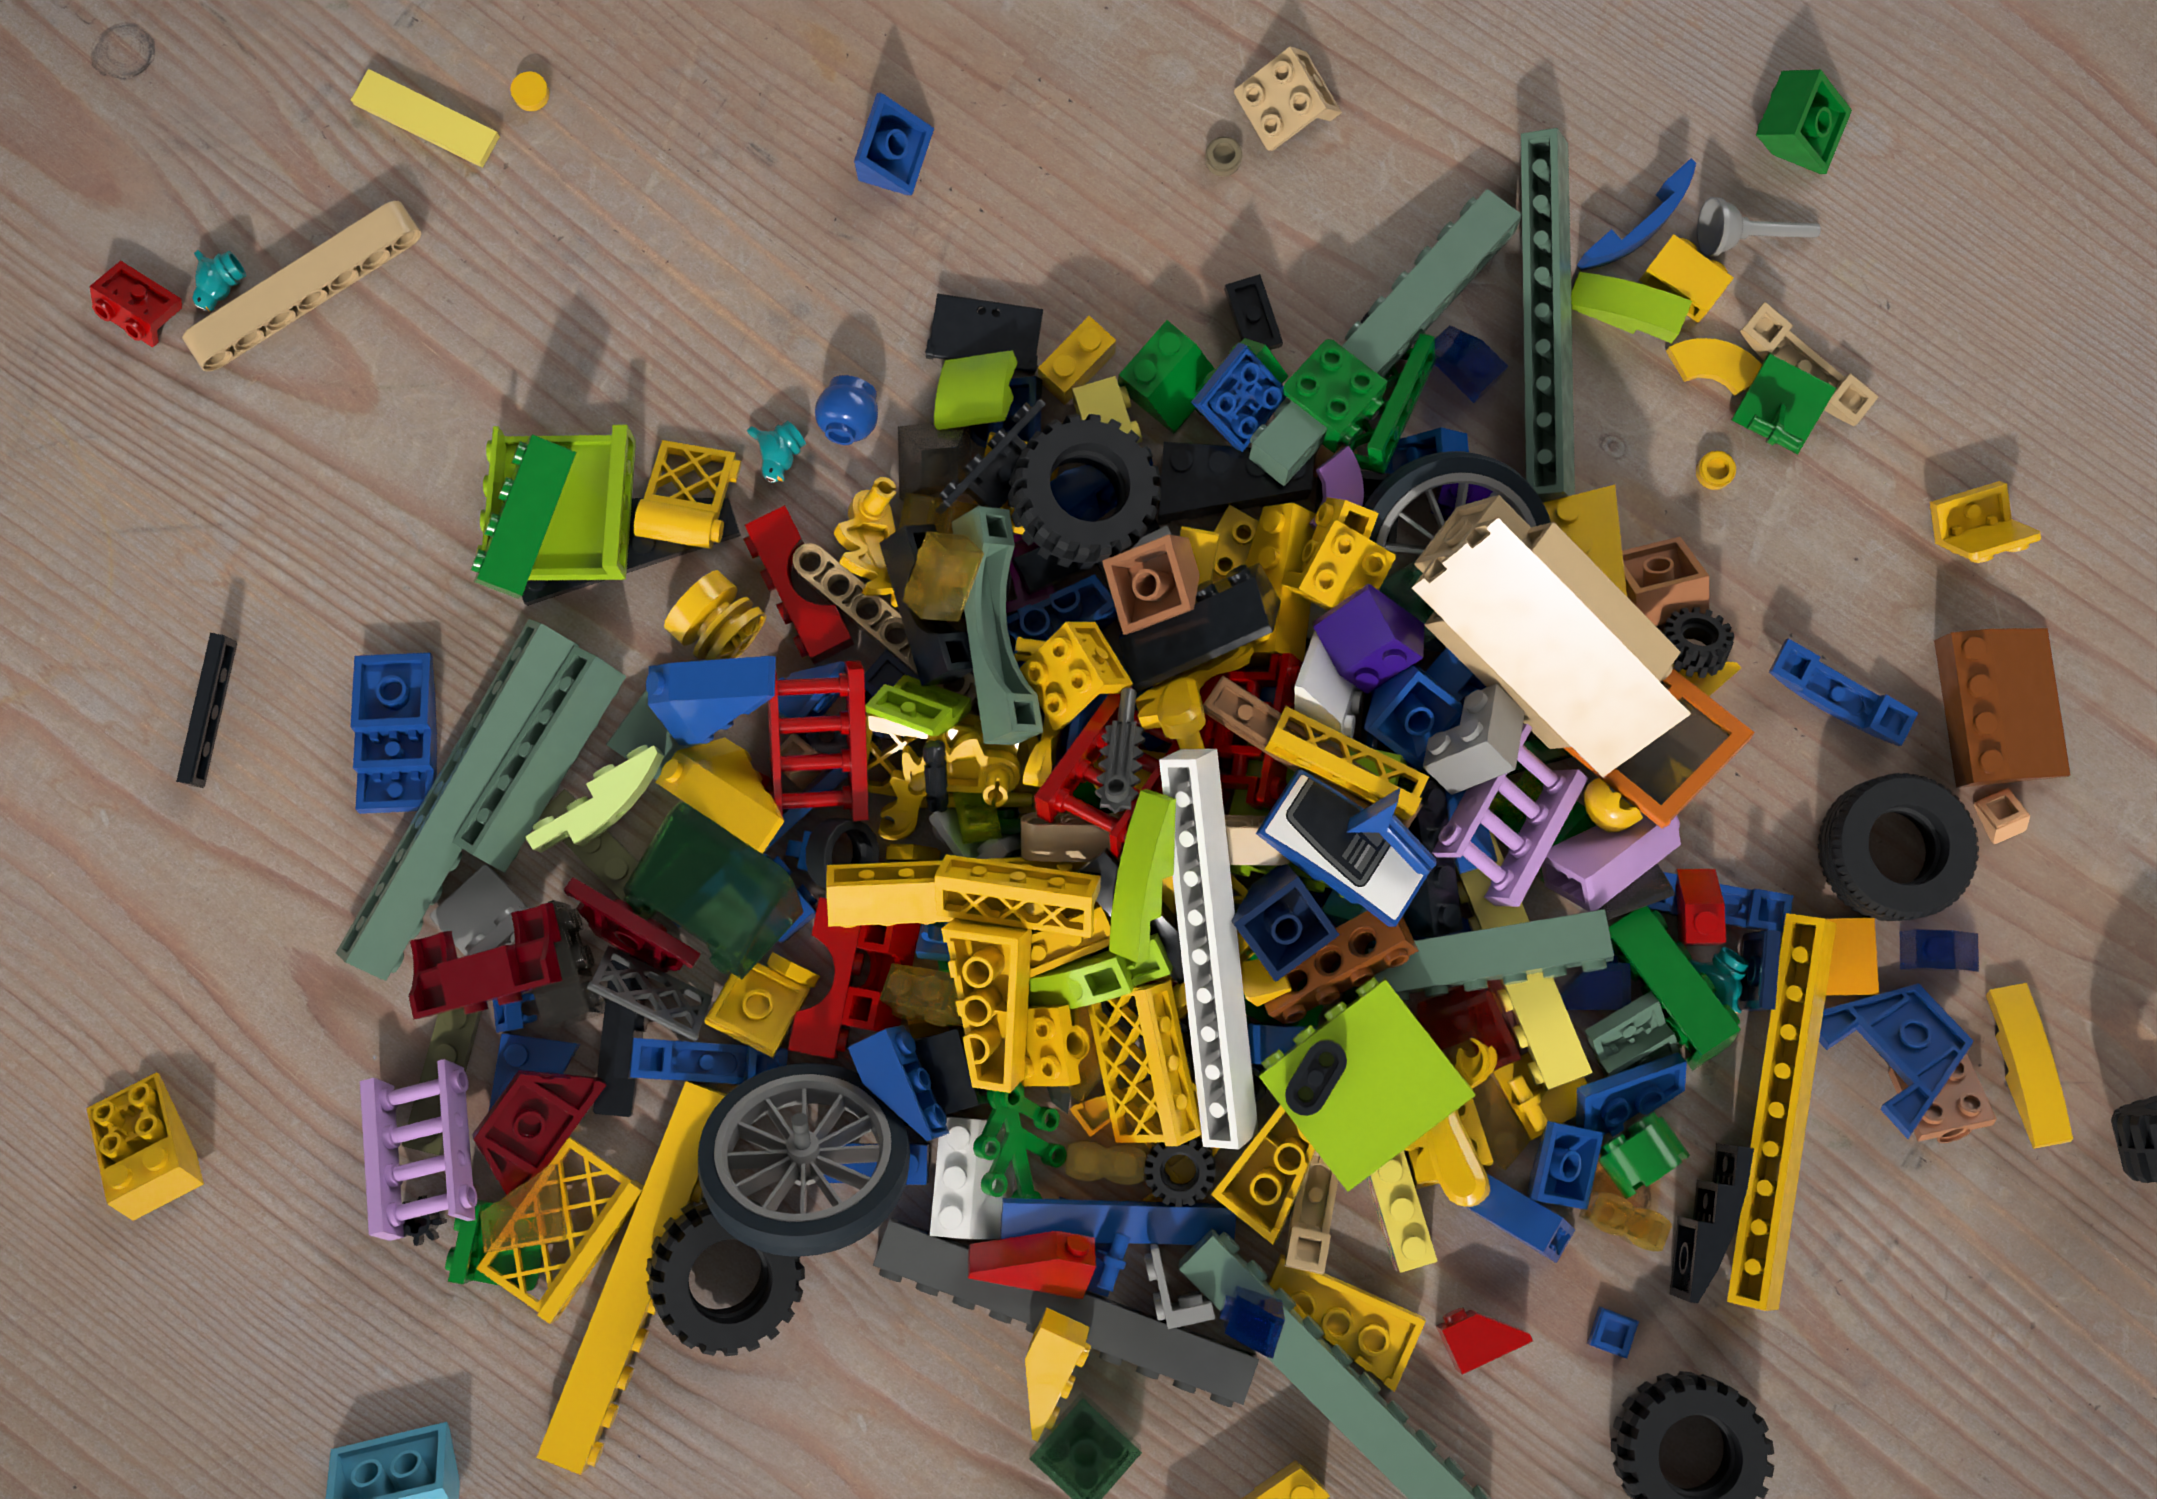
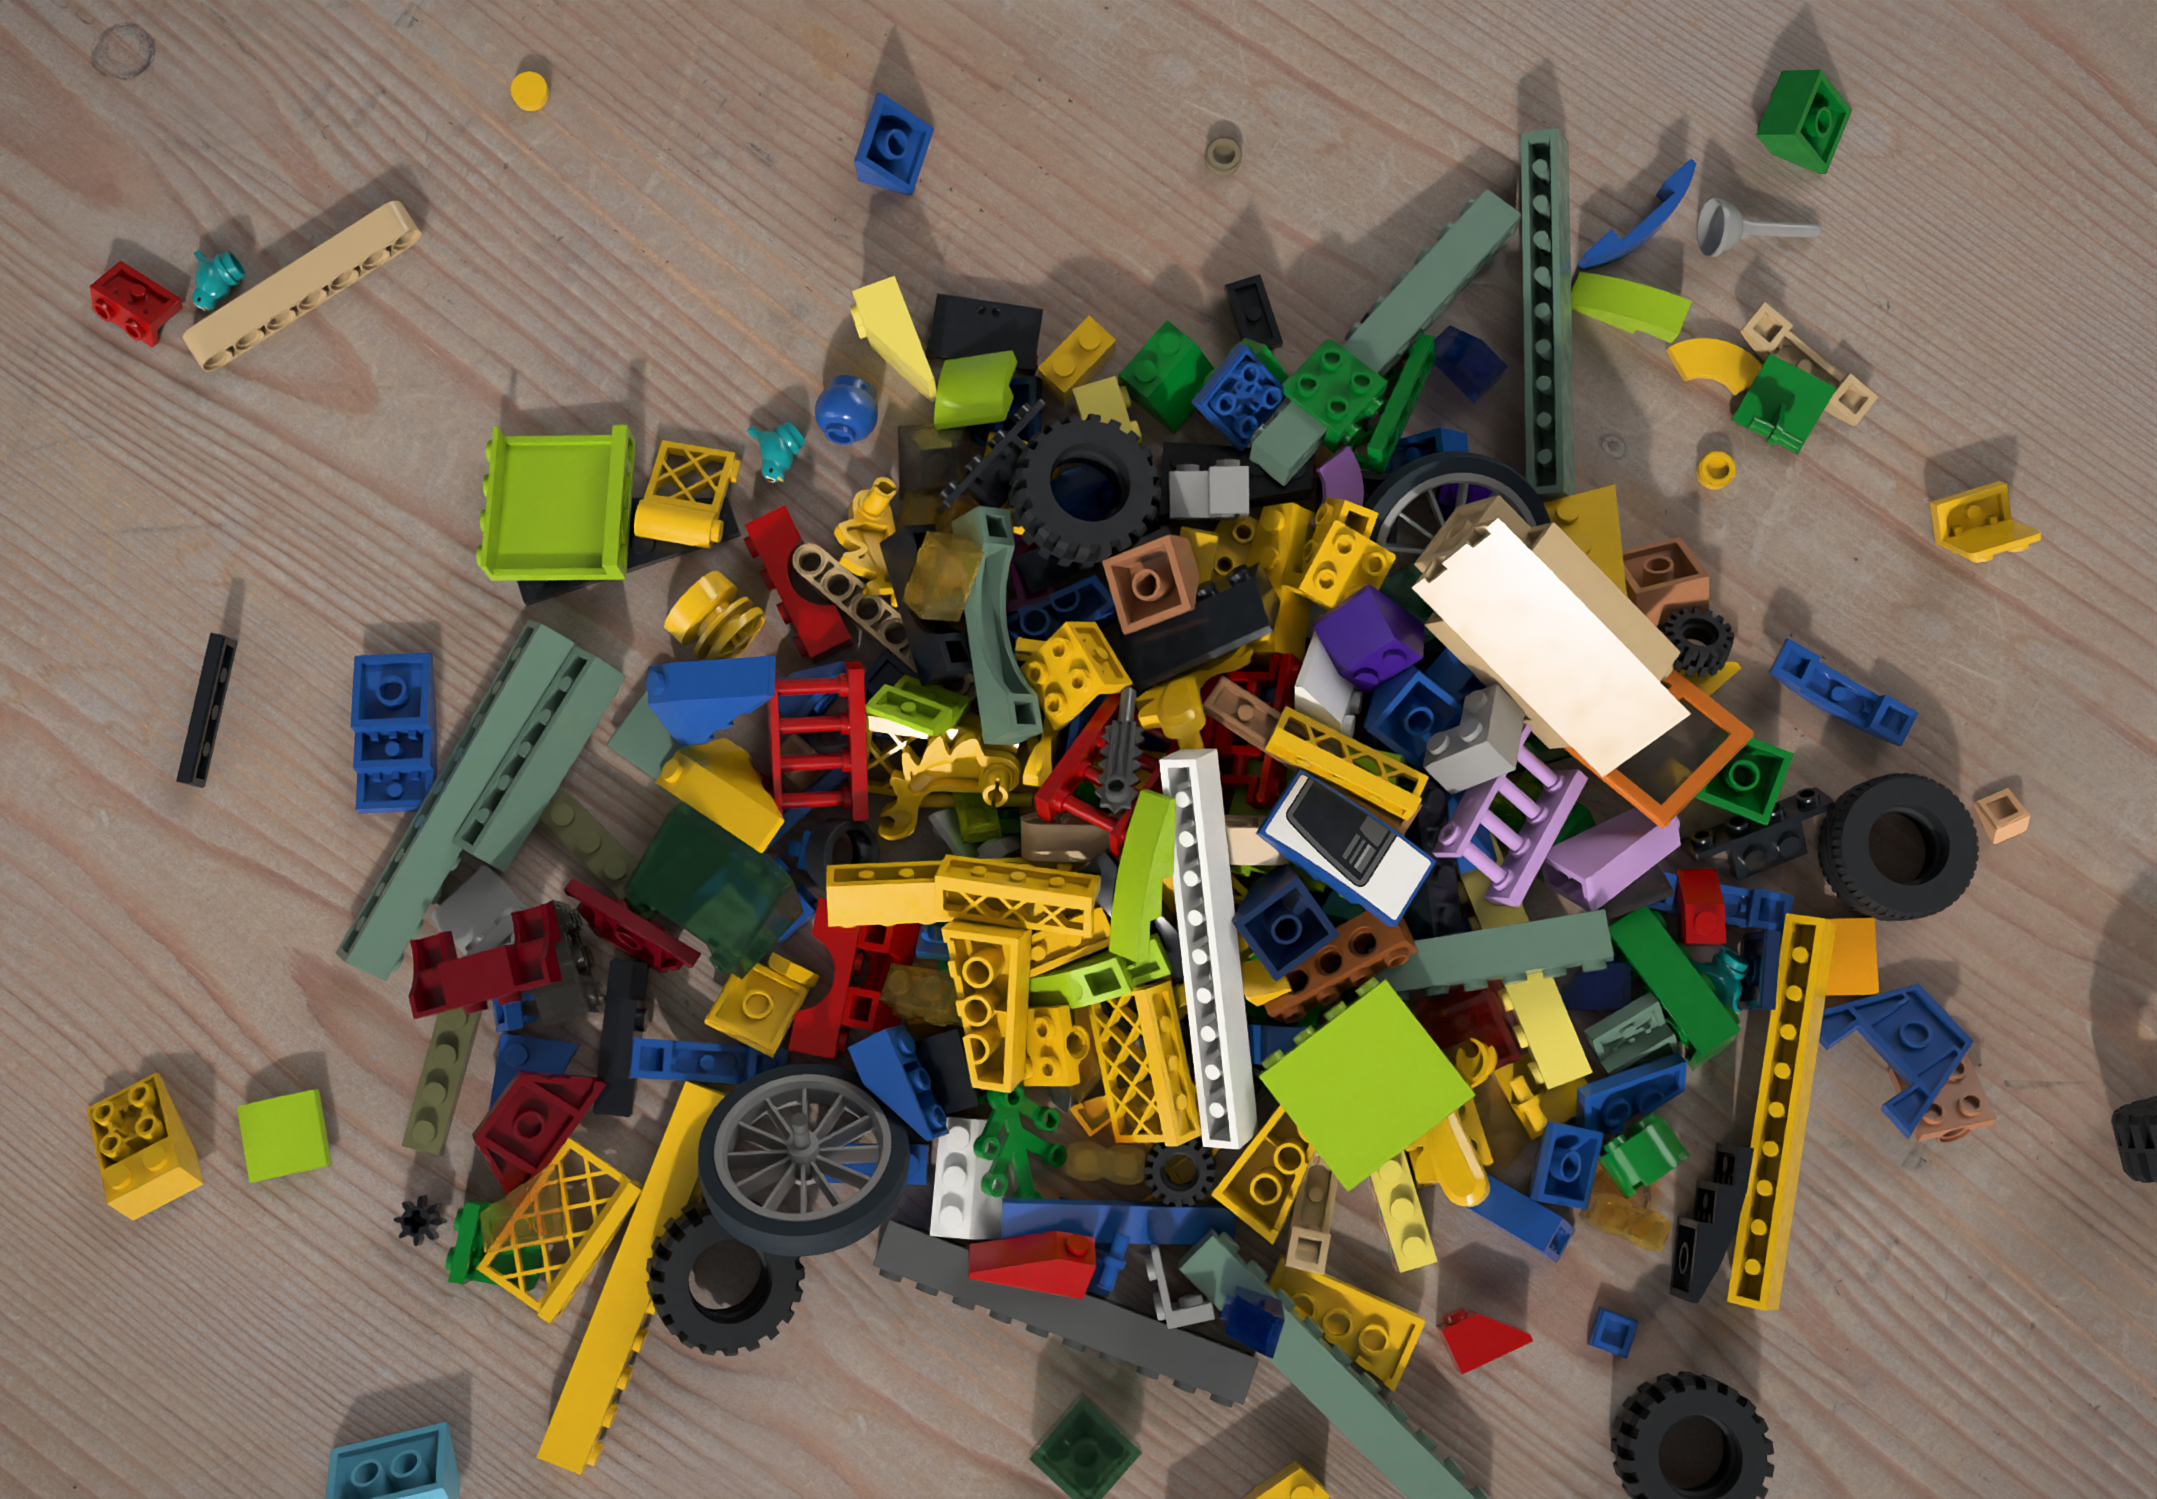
(284, 1135): none -> lime slope
(381, 1152): lavender fence -> none
(425, 118): light yellow tile -> none
(523, 517): green wedge -> none
(613, 795): yellowish green slope -> none
(673, 988): dark grey window -> none
(886, 323): none -> light yellow slope
(912, 853): yellow tile -> none
(935, 776): black axle -> none
(1049, 1362): yellow slope -> none
(1209, 494): none -> light grey brick
(1285, 97): tan bracket -> none
(1316, 1076): black plate -> none
(1381, 819): blue piece -> none
(1608, 809): yellow hair -> none
(1689, 275): yellow brick -> none
(1749, 781): none -> green slope
(1757, 846): none -> black bracket
(1939, 950): clear blue slope -> none
(2001, 706): dark orange slope -> none
(2031, 1066): yellow slope -> none

